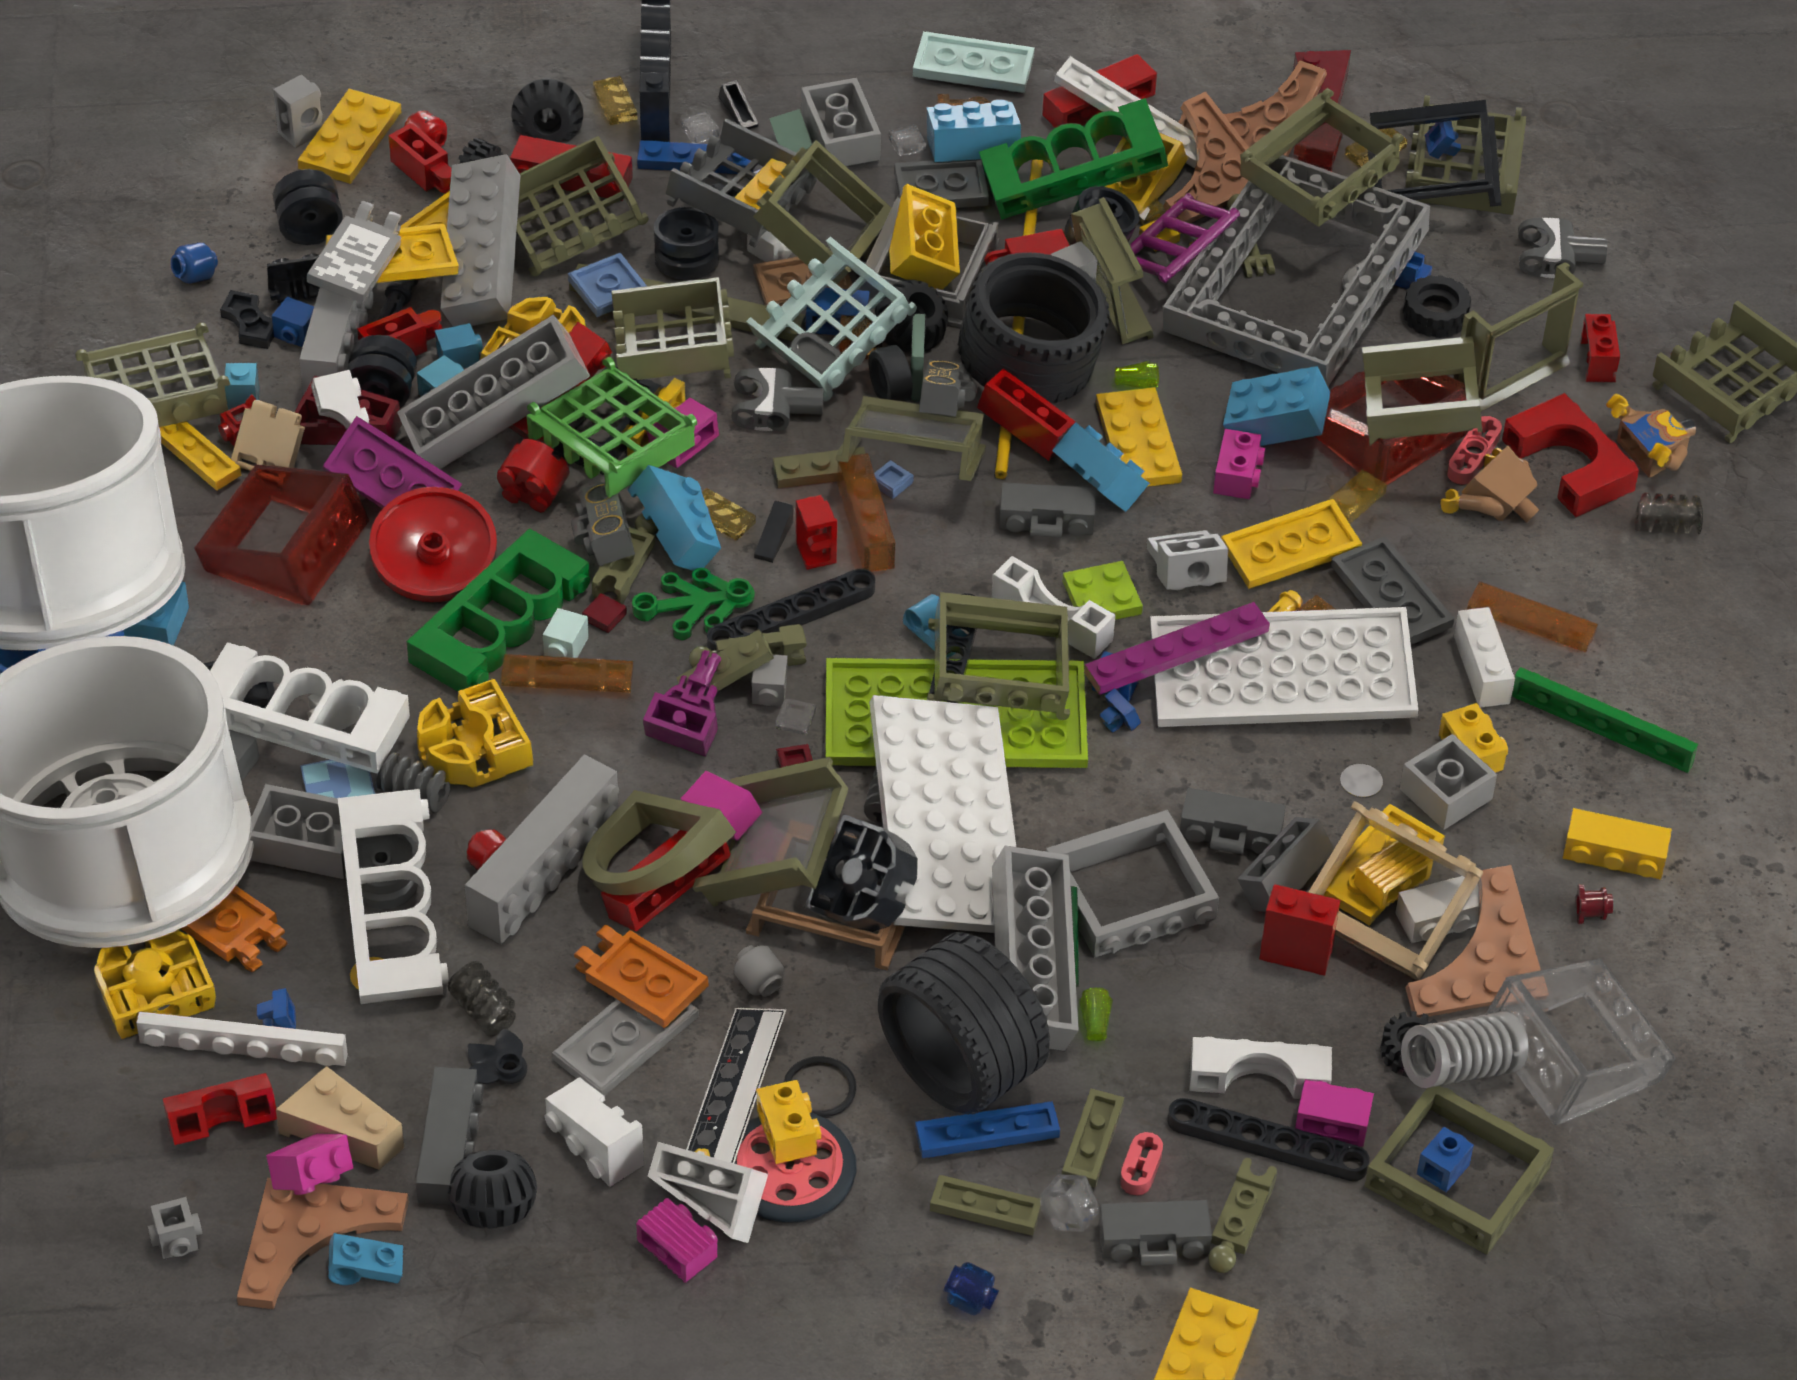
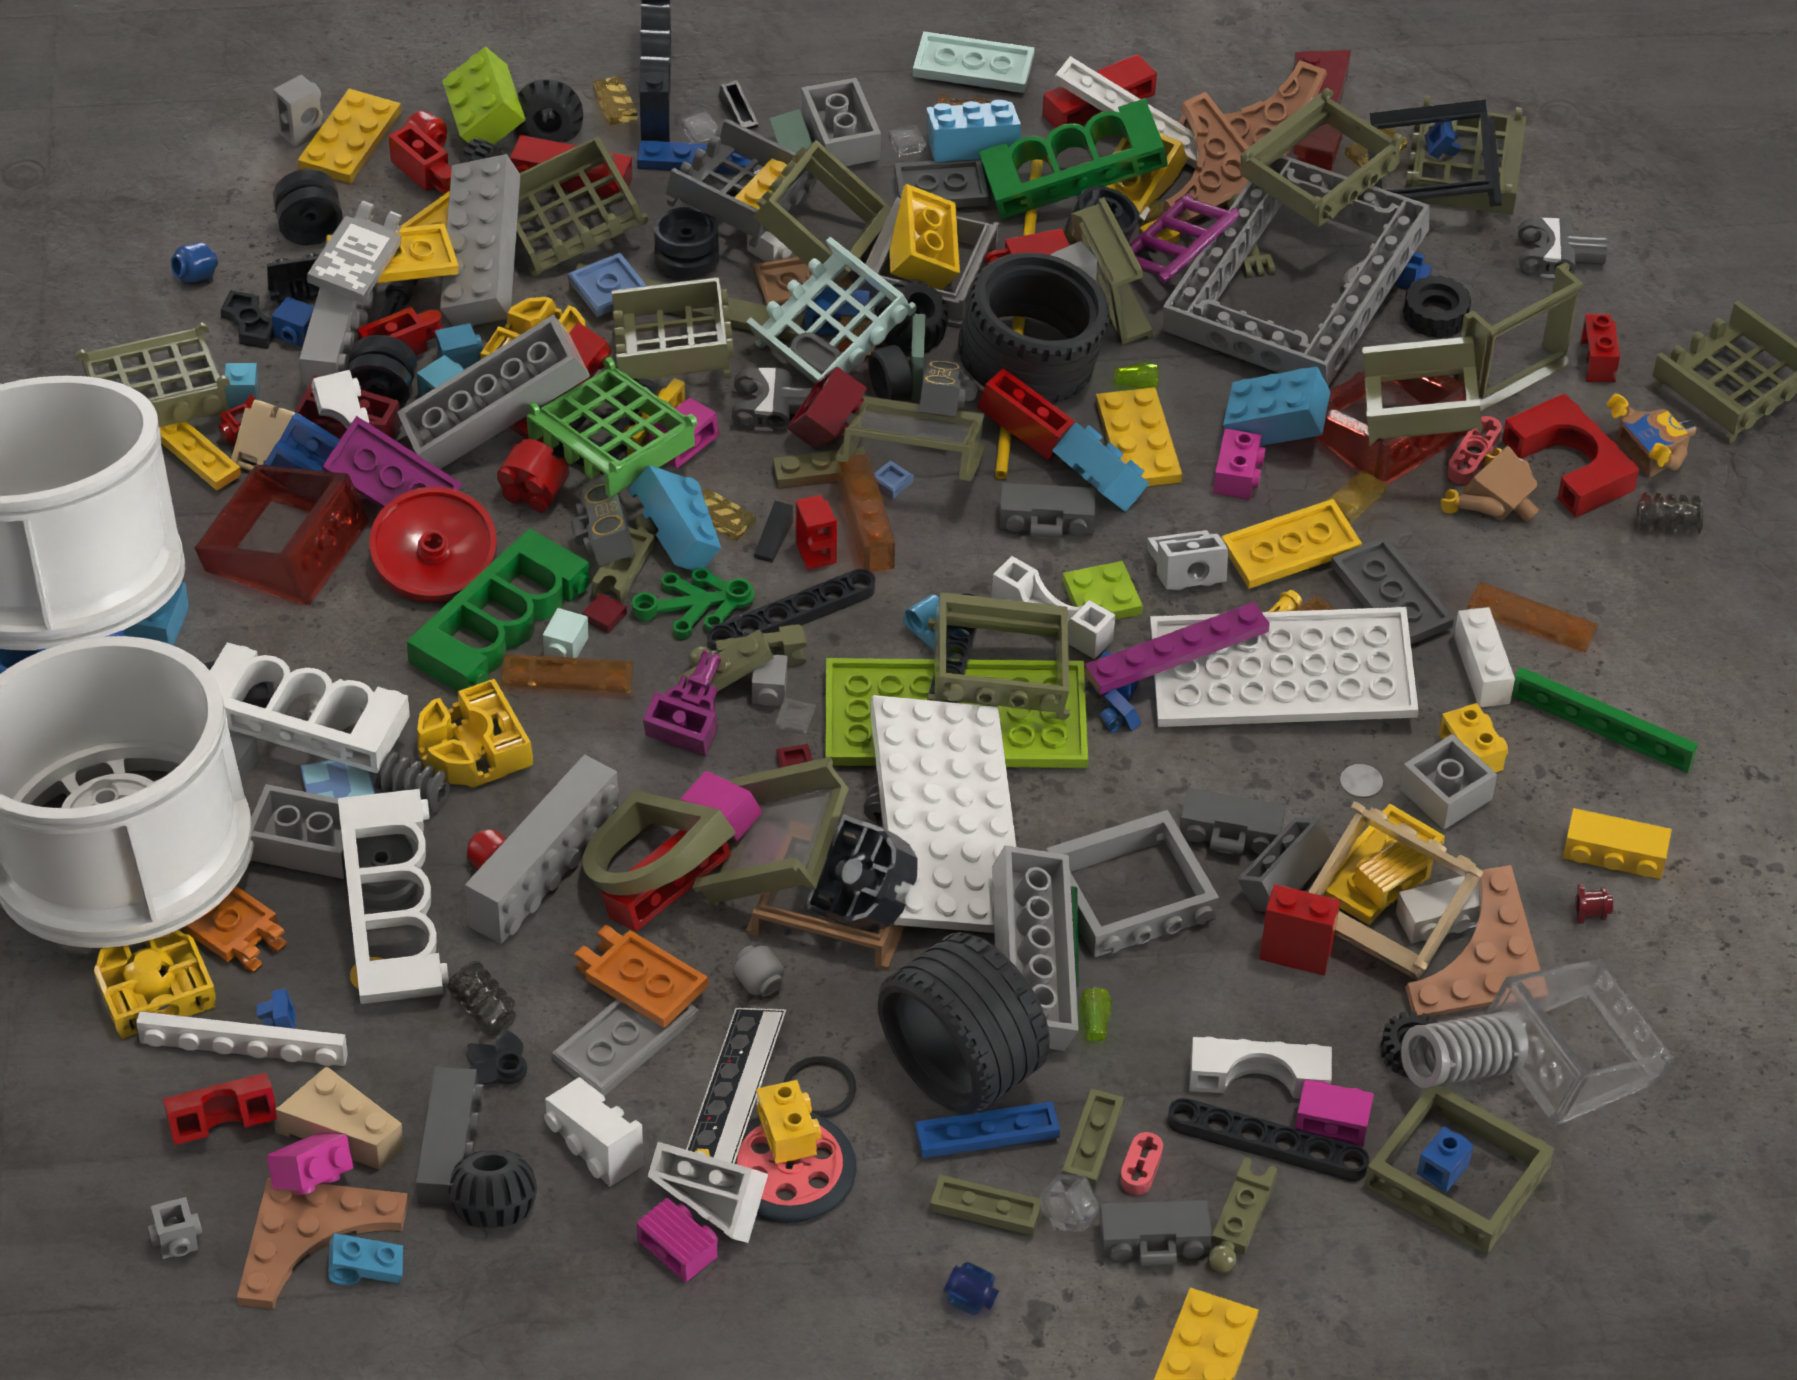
(302, 446): none -> blue slope
(483, 98): none -> lime brick
(826, 408): none -> dark red brick

